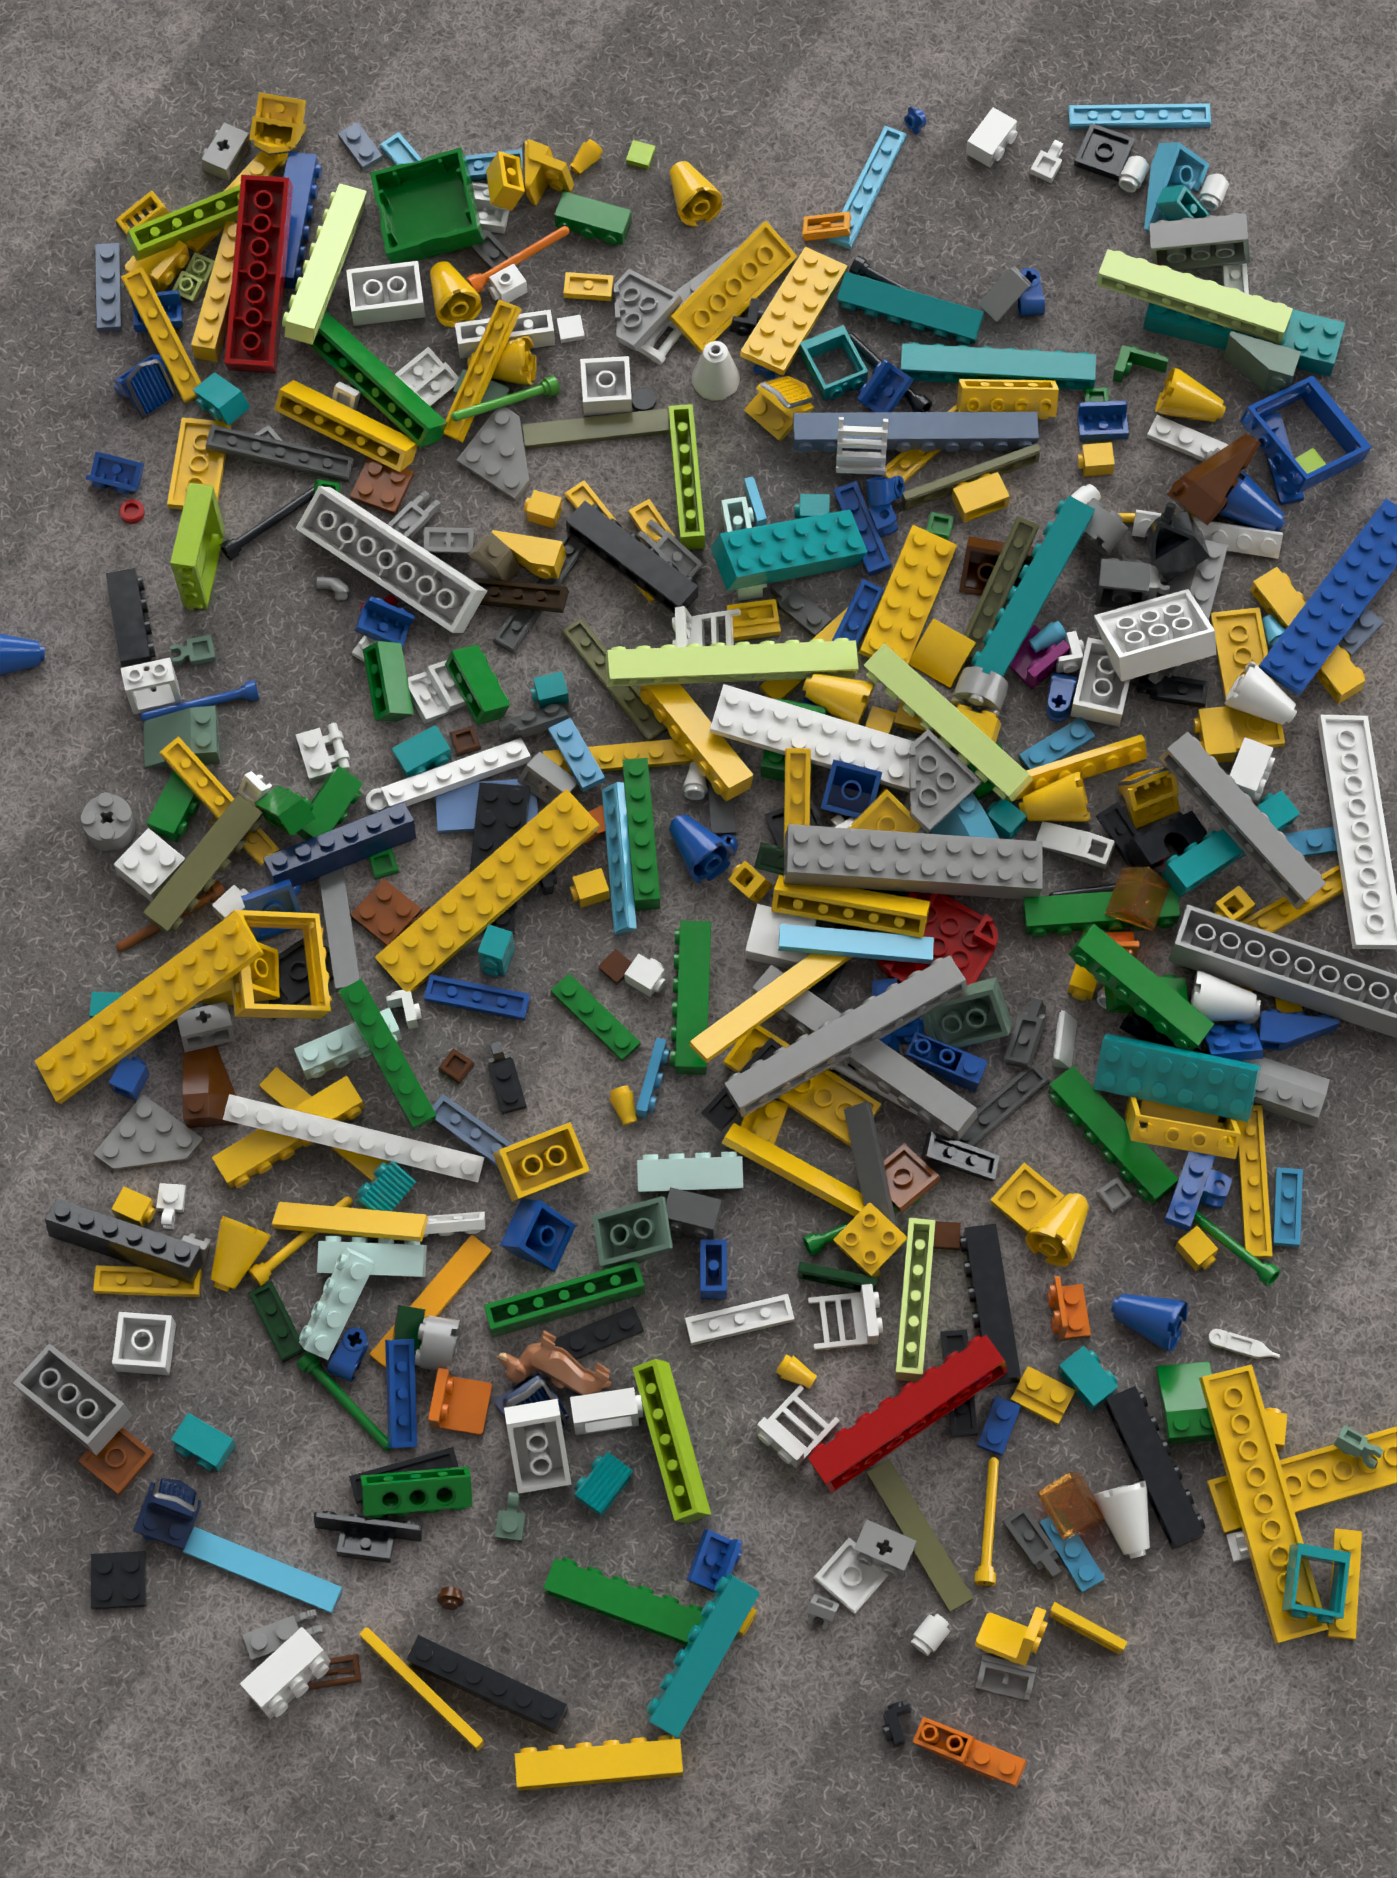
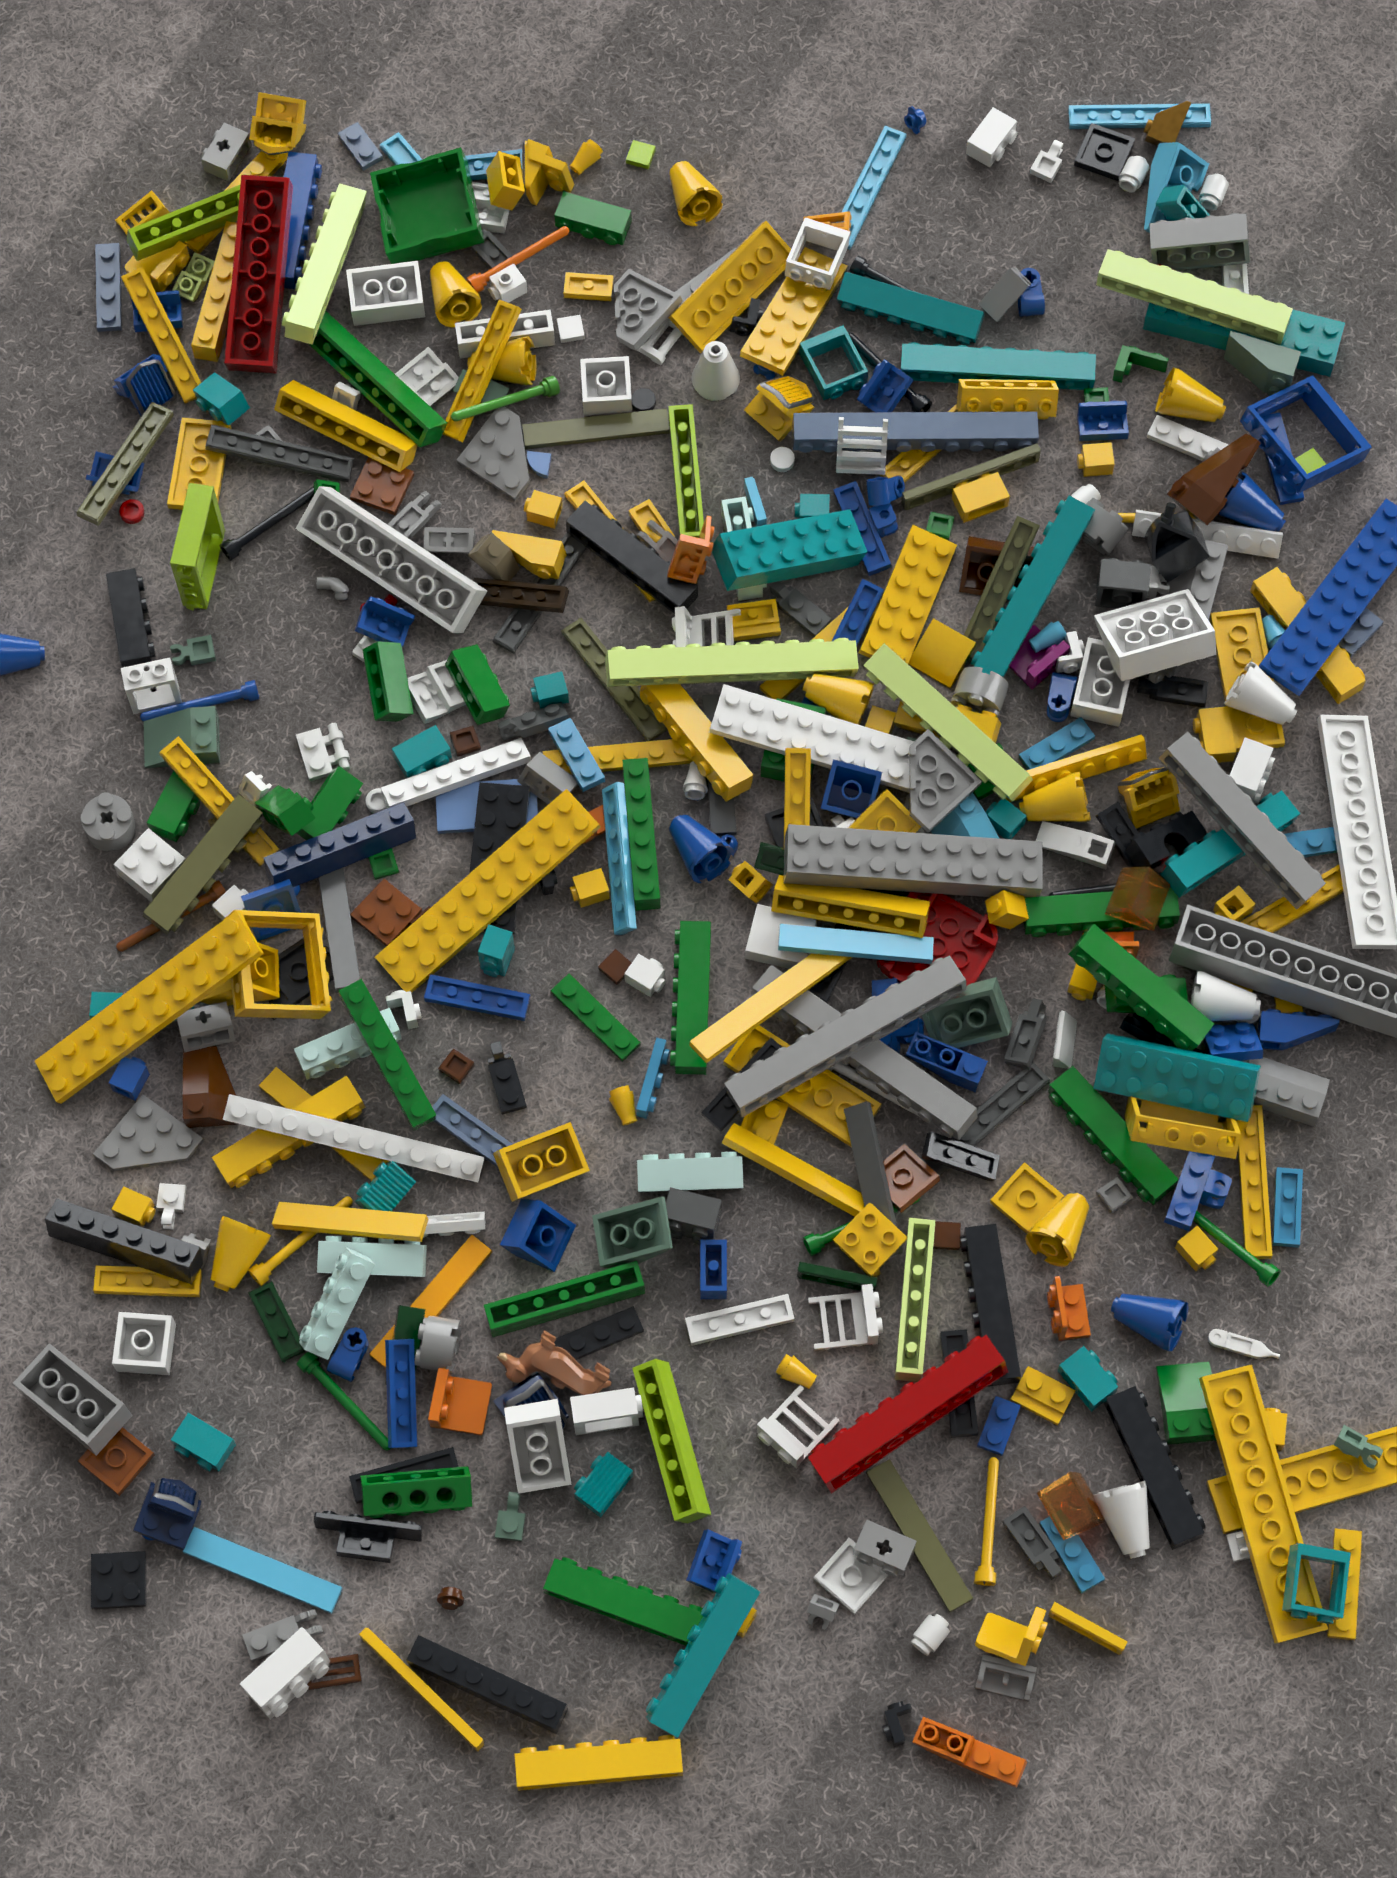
(125, 463): none -> olive tile
(539, 463): none -> medium blue tile
(690, 554): none -> orange bracket
(782, 459): none -> white tile
(813, 232): none -> white window
(1006, 909): none -> yellow brick
(1166, 124): none -> pearl gold slope

